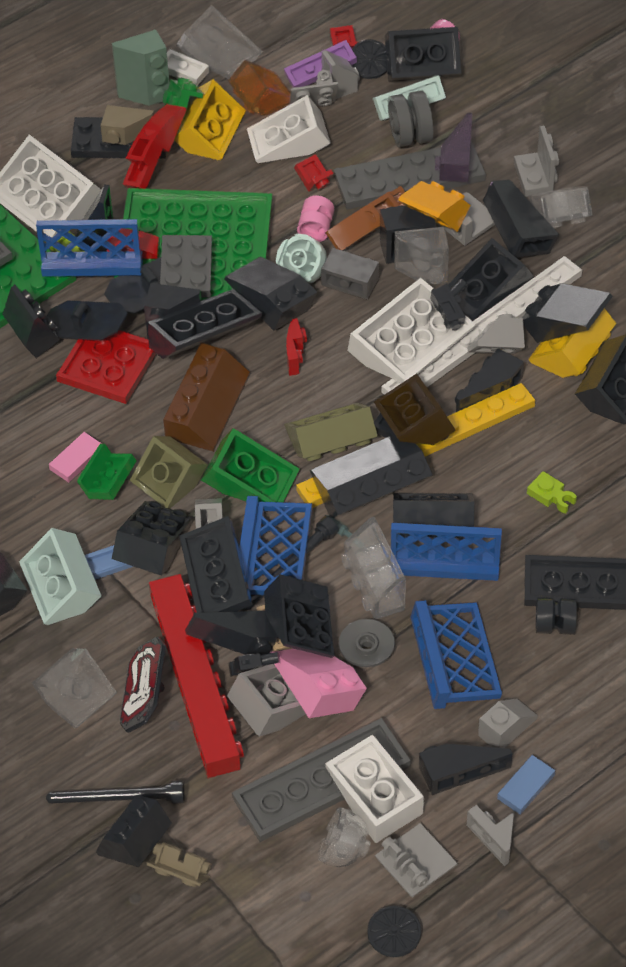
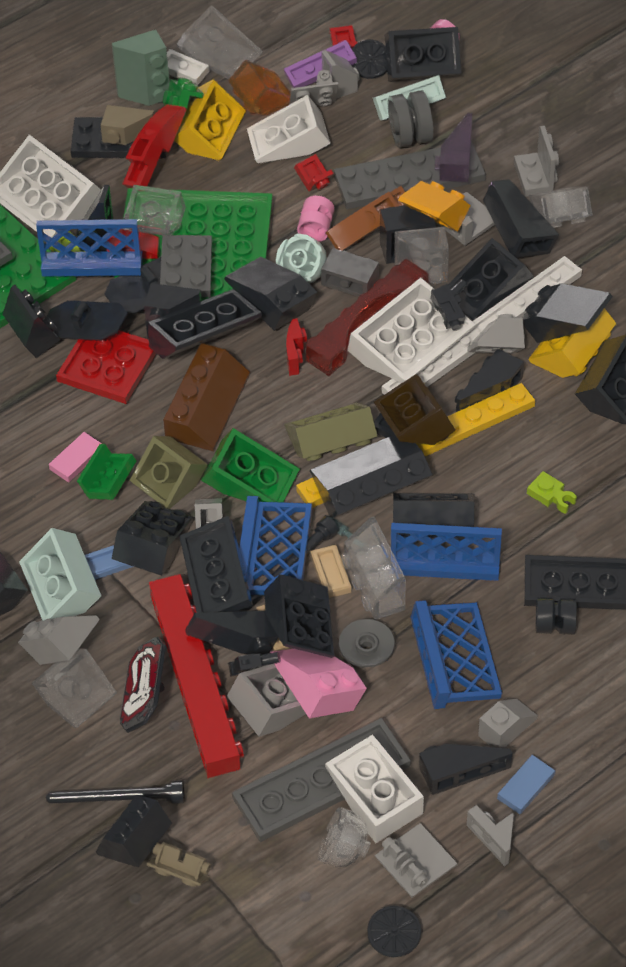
(56, 638): none -> light grey slope
(155, 209): none -> clear slope
(329, 347): none -> clear red arch
(331, 570): none -> tan tile

